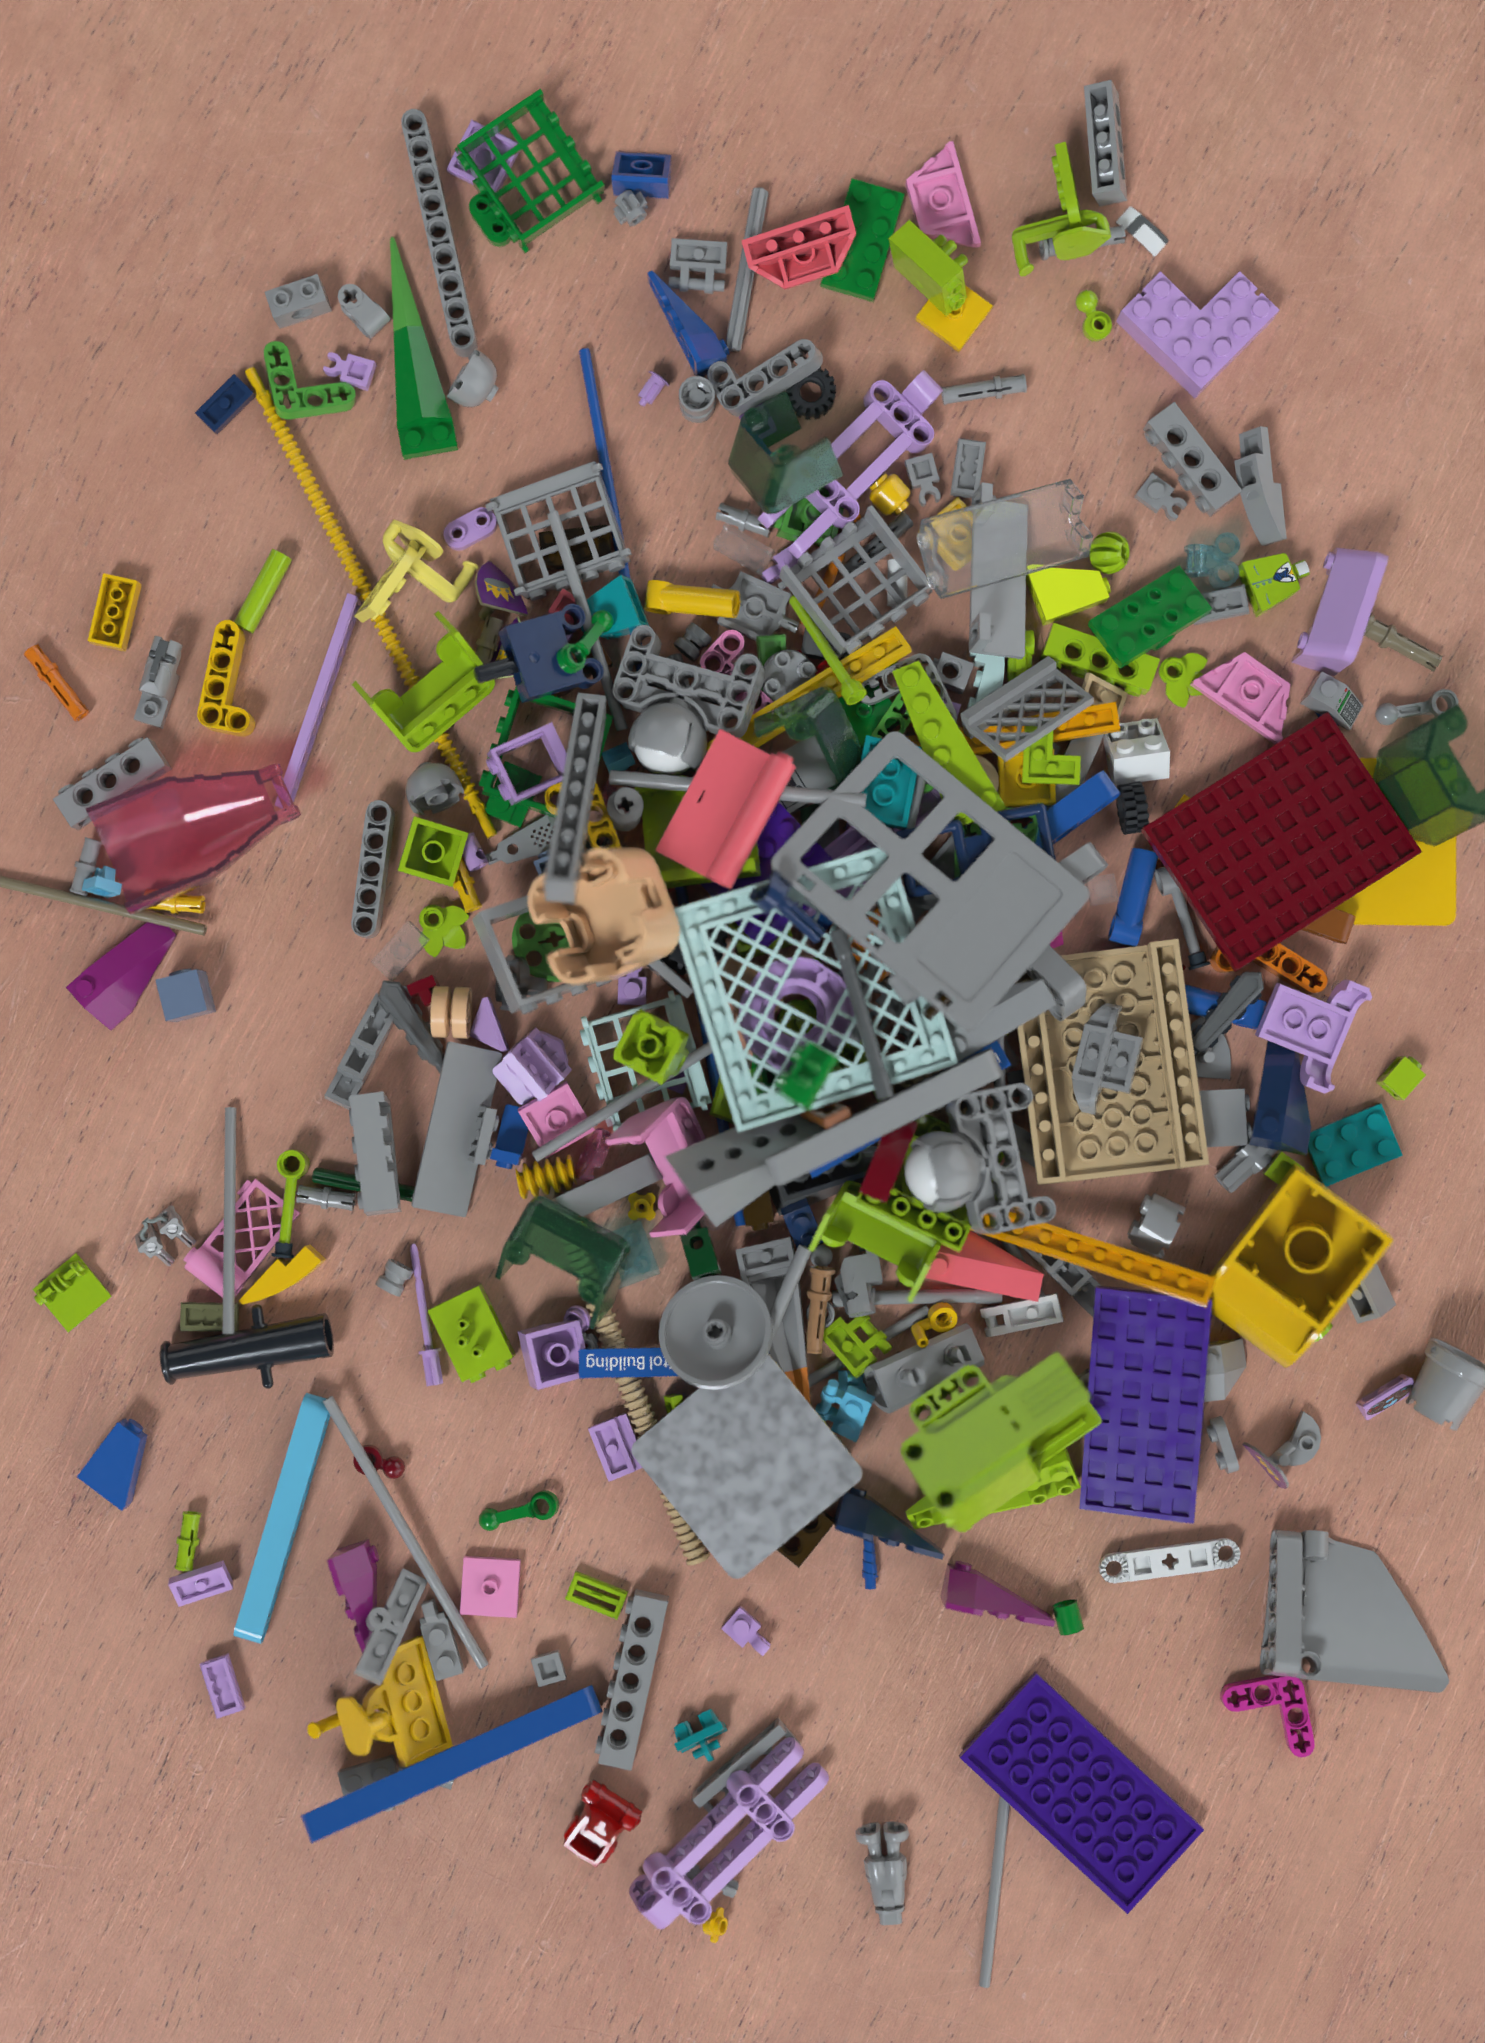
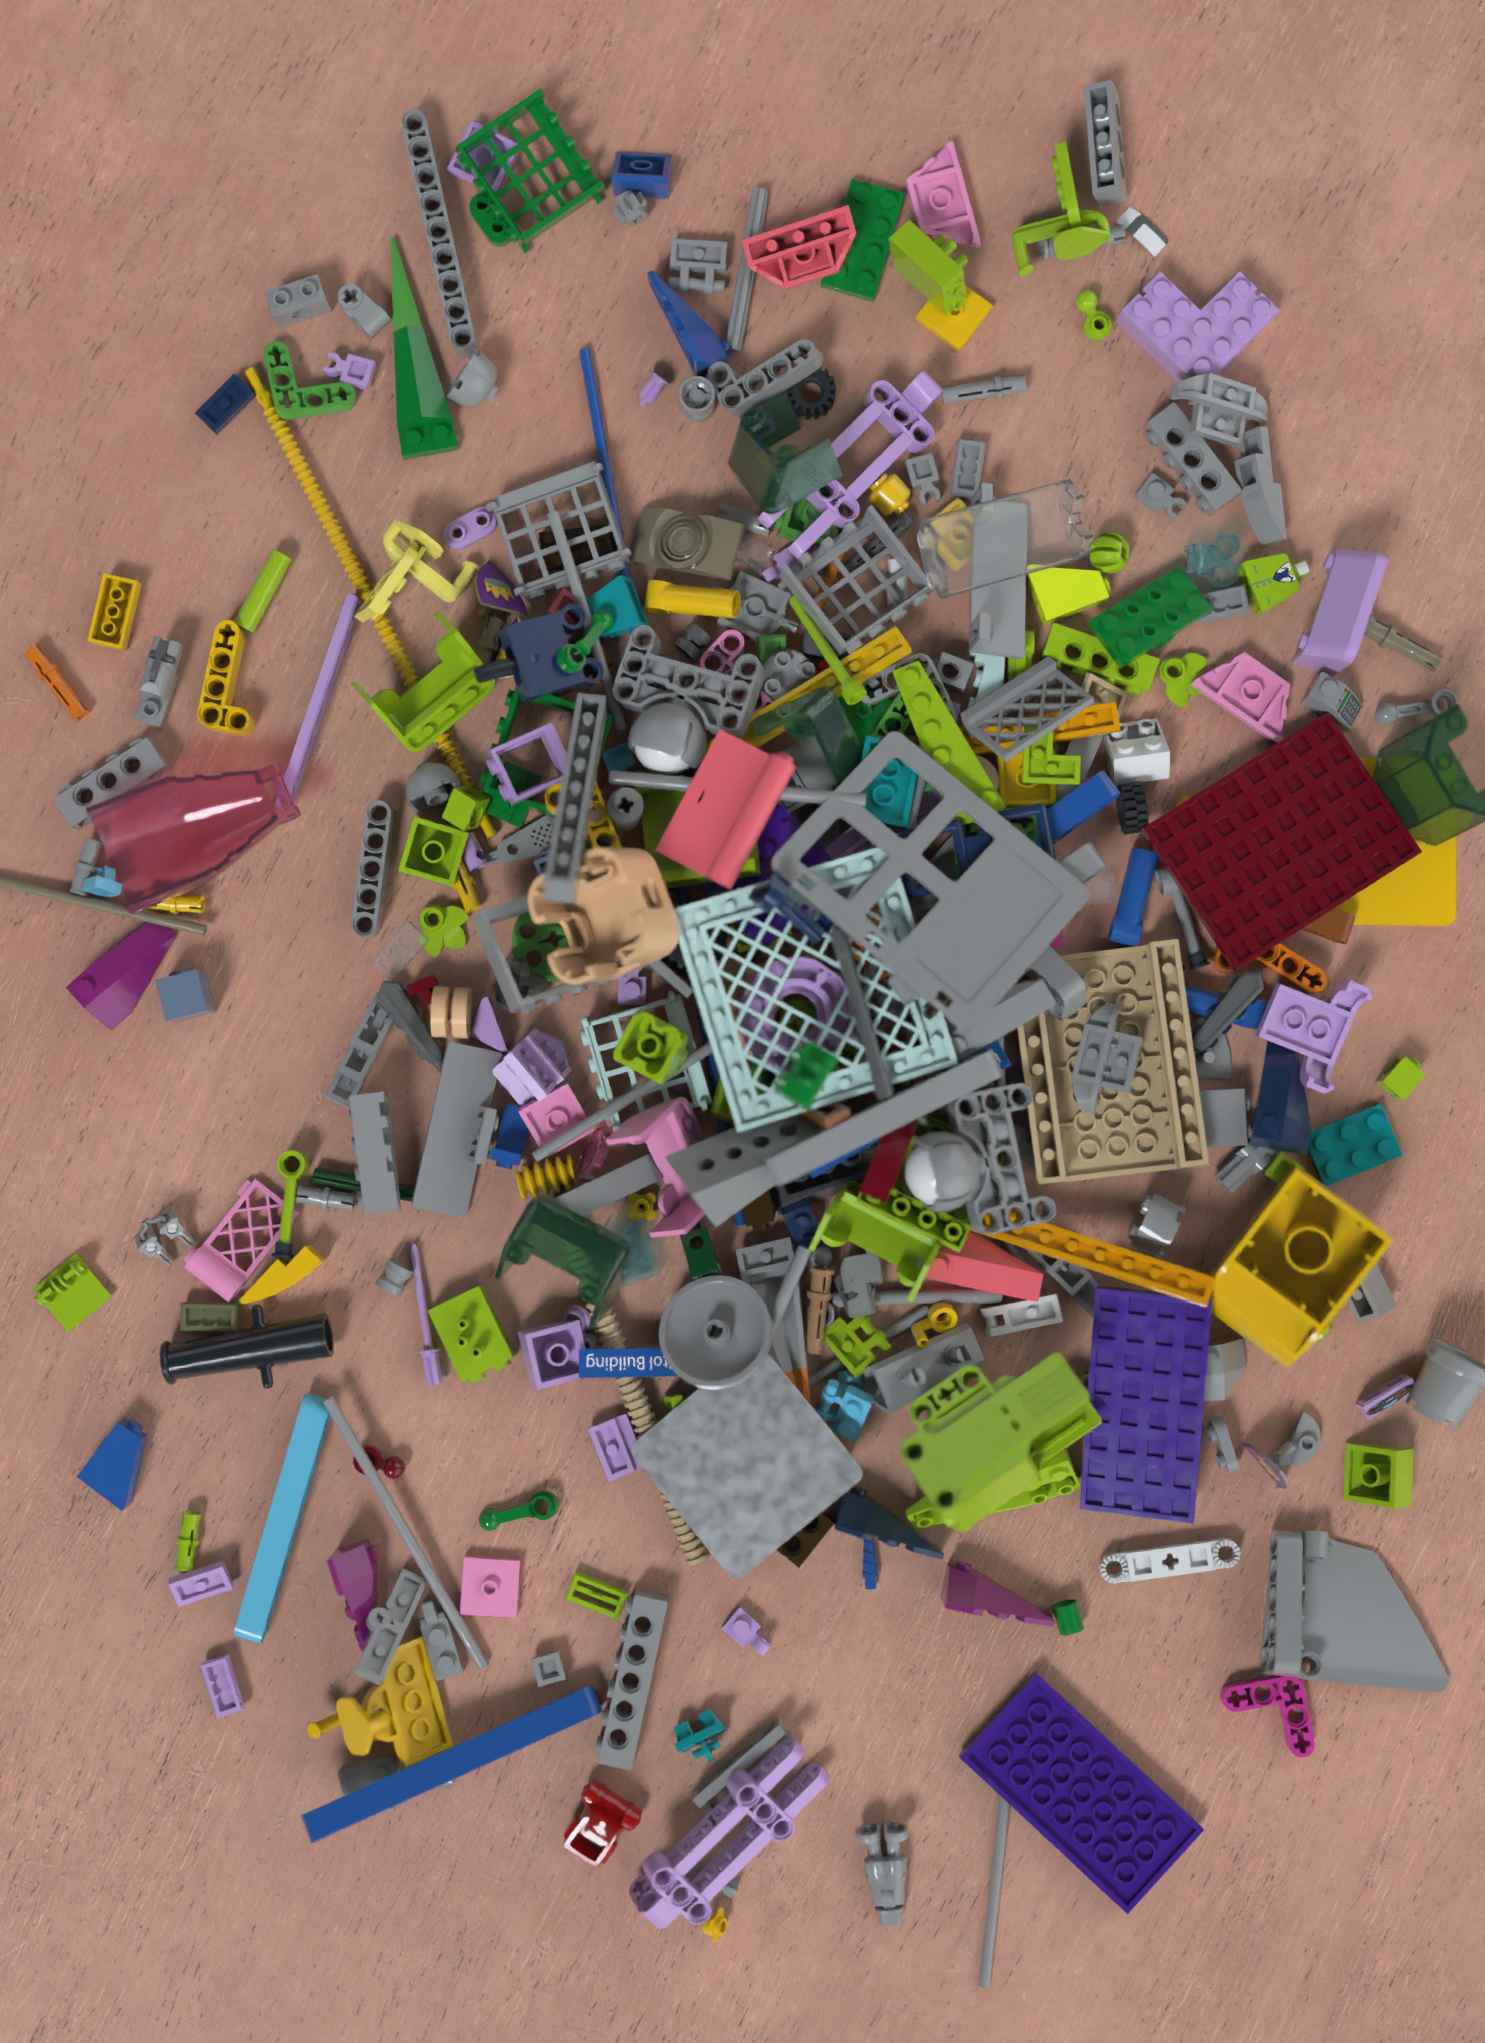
(229, 1221): light grey piece -> none
(465, 808): none -> lime brick
(687, 542): none -> dark tan slope
(1220, 407): none -> light grey plate
(1378, 1474): none -> lime slope

